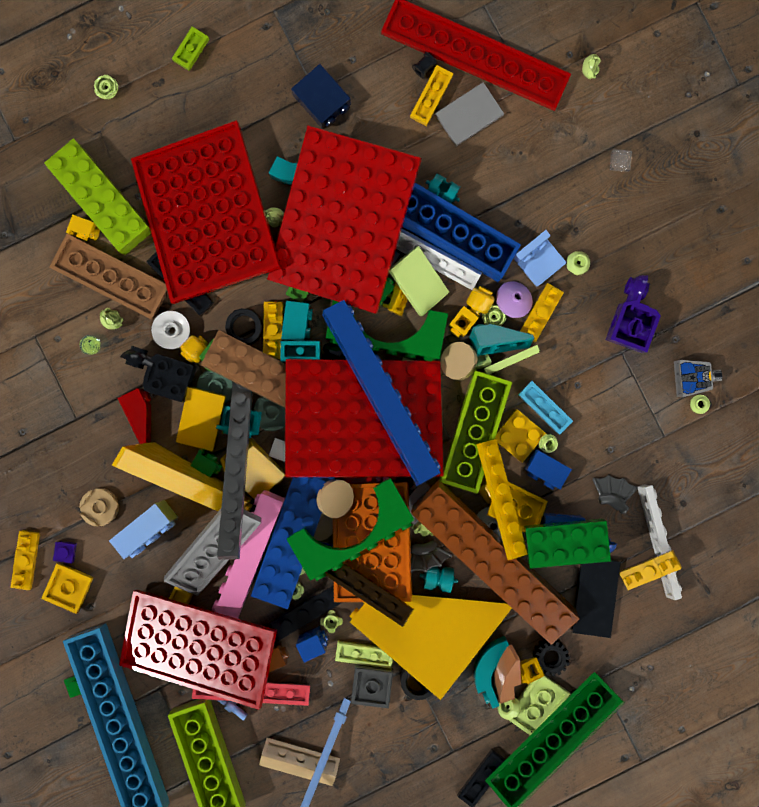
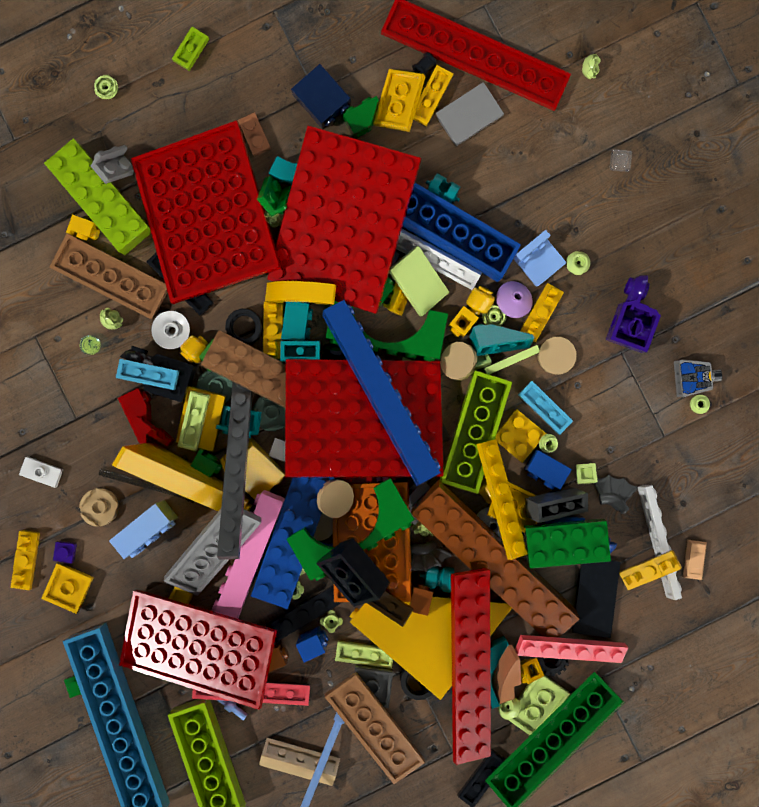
(41, 472): none -> white plate
(112, 164): none -> light grey bracket
(138, 482): none -> clear smoke bar
(147, 374): none -> medium azure plate
(157, 433): none -> red tile
(193, 420): none -> yellowish green tile
(254, 134): none -> nougat plate
(273, 197): none -> green bracket
(300, 292): none -> yellow slope
(354, 573): none -> black slope
(361, 118): none -> green slope
(374, 728): none -> medium nougat plate
(399, 100): none -> yellow tile
(421, 600): none -> dark orange brick
(471, 665): none -> red plate
(556, 504): none -> dark grey brick
(557, 355): none -> tan tile
(571, 648): none -> coral plate
(586, 473): none -> yellowish green plate
(694, 559): none -> light nougat tile

